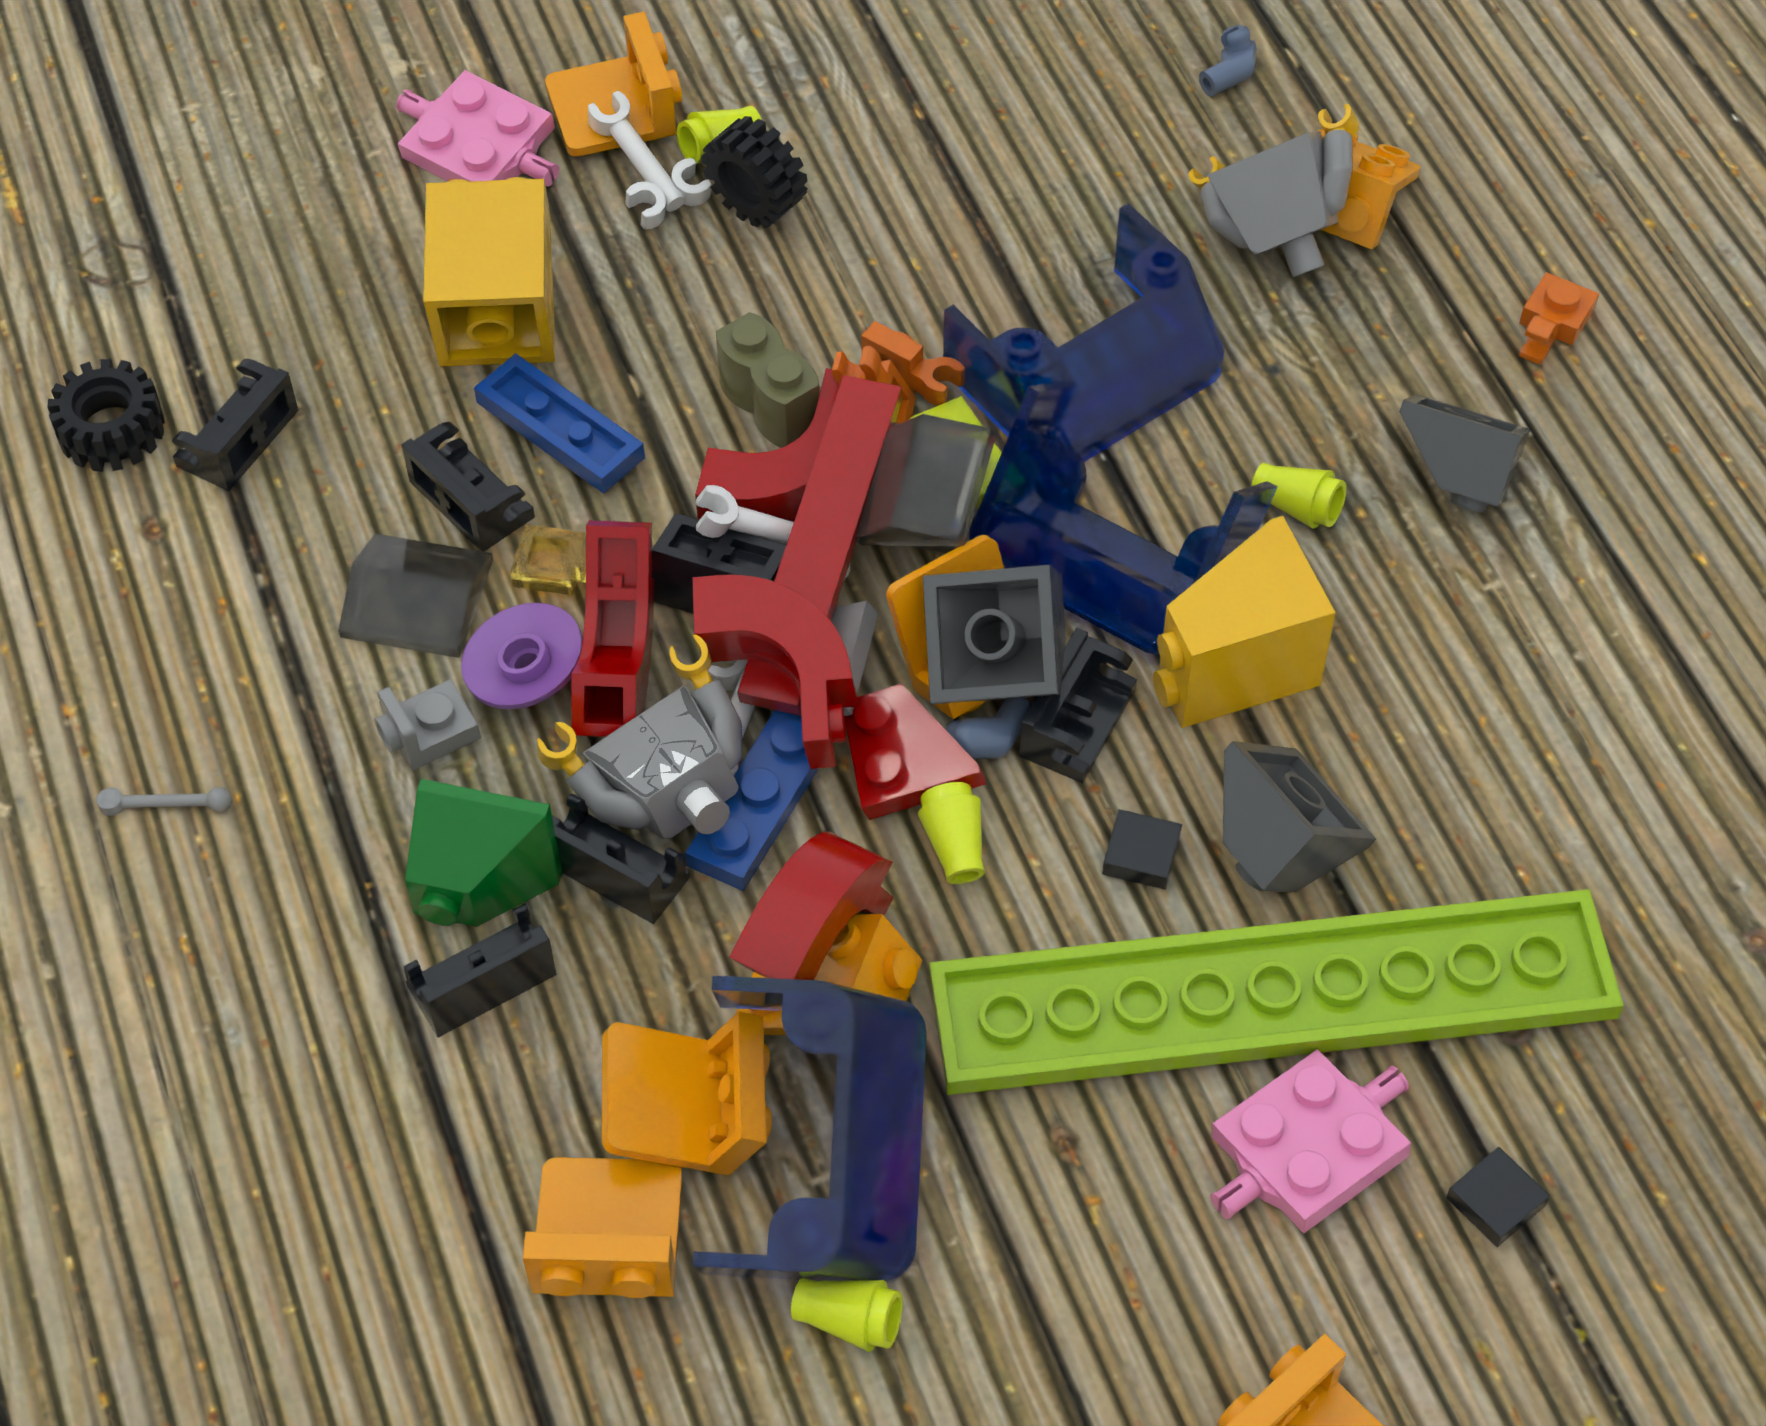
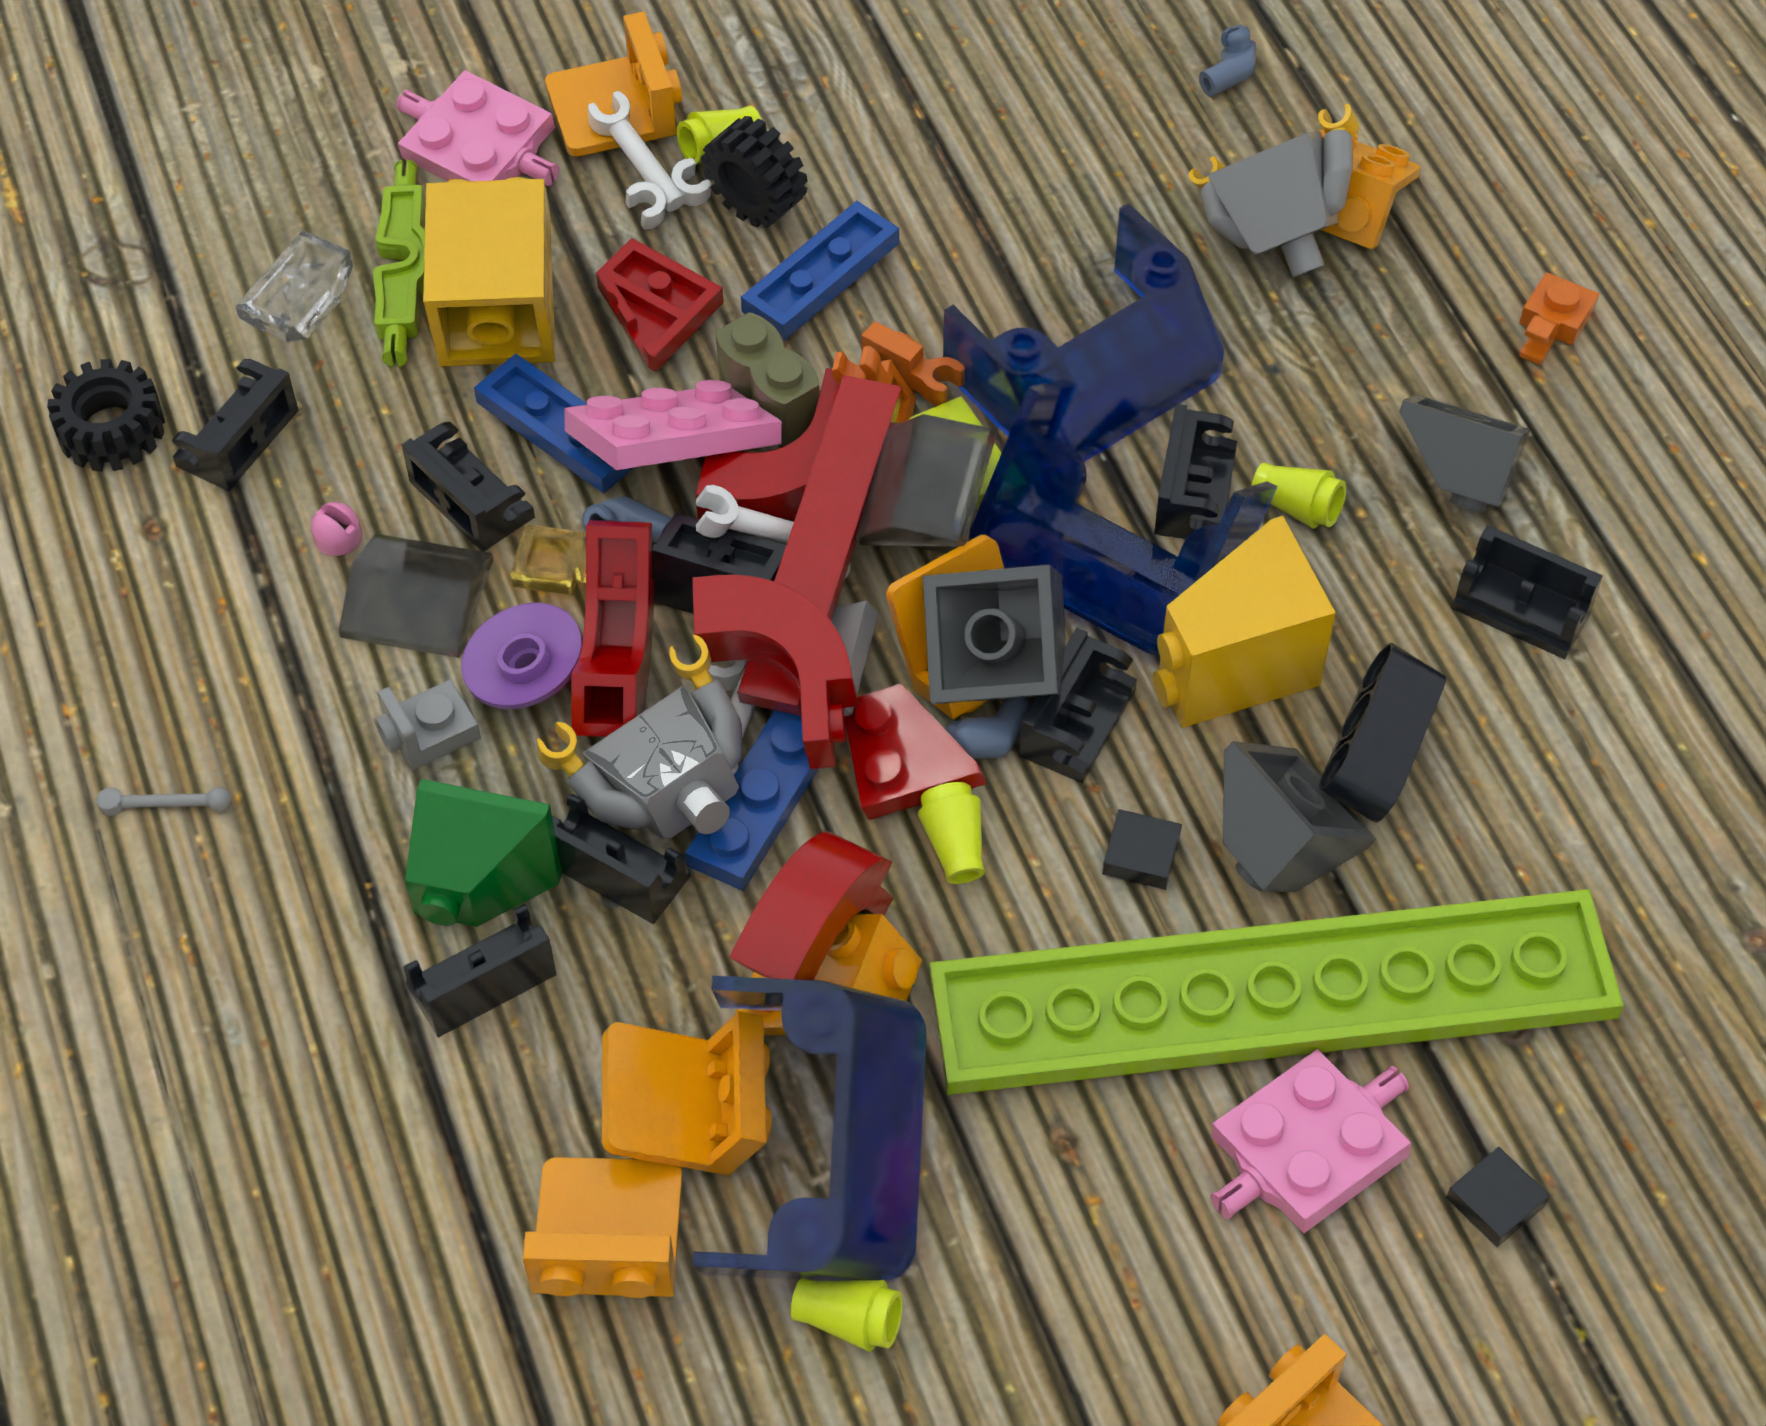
(298, 289): none -> clear slope
(329, 534): none -> bright pink hinge
(400, 283): none -> lime piece
(627, 510): none -> sand blue arm
(656, 300): none -> red wing
(671, 425): none -> bright pink plate
(821, 269): none -> blue plate
(1195, 473): none -> black hinge
(1383, 732): none -> black beam
(1526, 592): none -> black hinge

